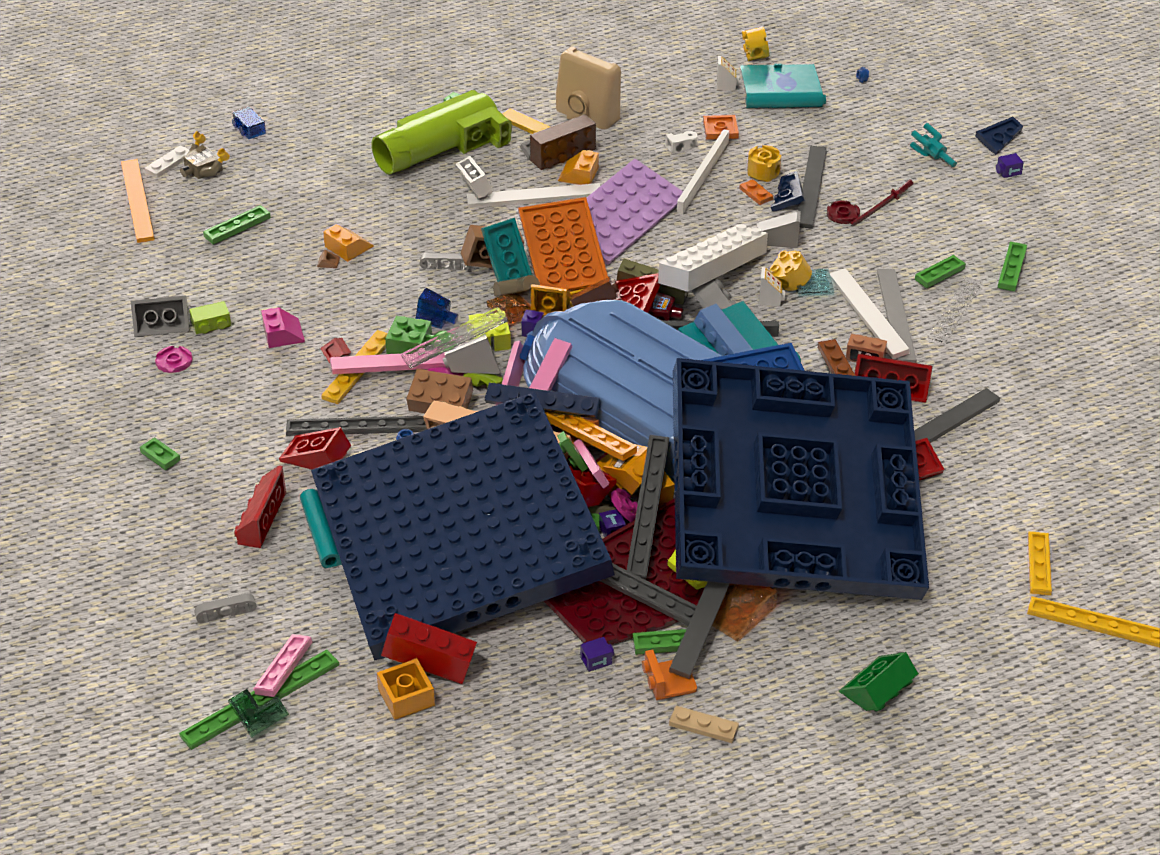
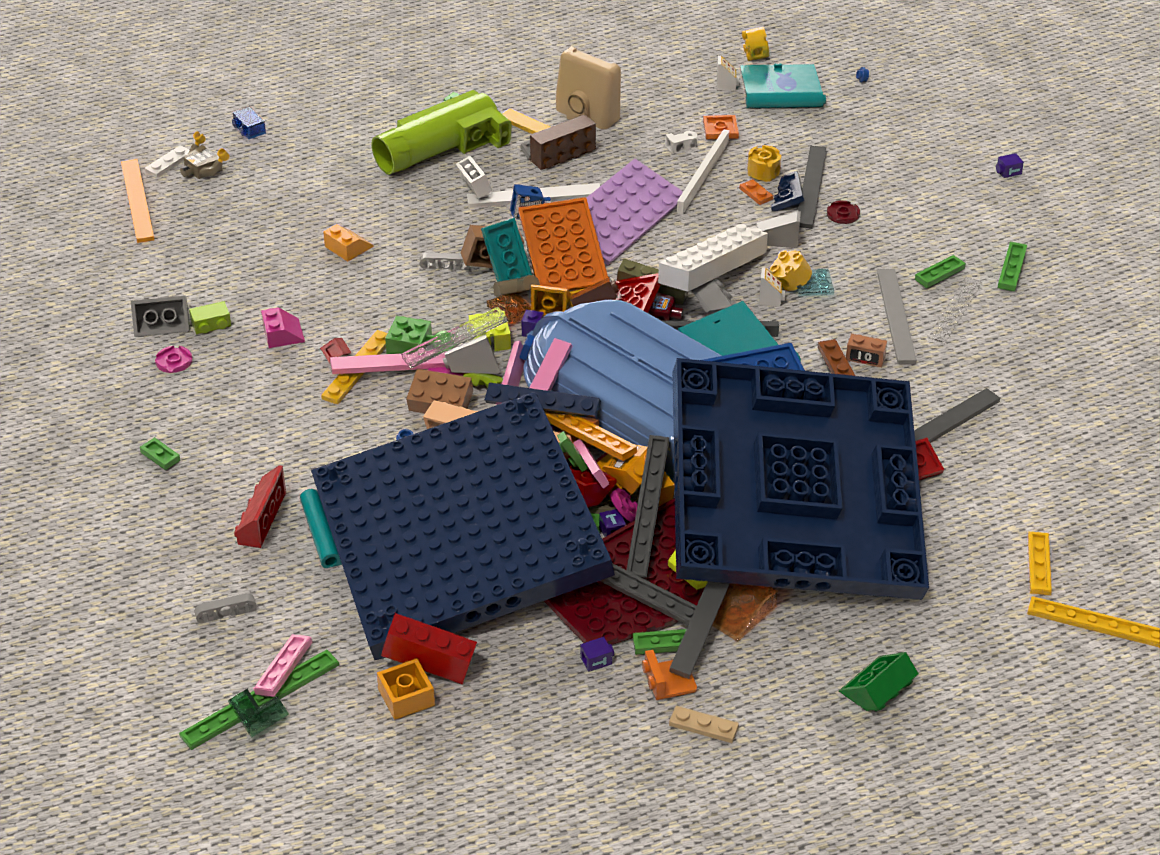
(236, 224): bright green plate -> none
(316, 448): red slope -> none
(328, 260): medium nougat slope -> none
(358, 425): dark grey tile -> none
(435, 309): clear blue torso -> none
(526, 196): none -> blue torso
(580, 168): light orange slope -> none
(720, 331): medium blue brick -> none
(869, 313): white tile -> none
(885, 368): red slope -> none
(894, 195): dark red sword -> none
(931, 145): teal plant -> none
(999, 134): dark blue wing -> none

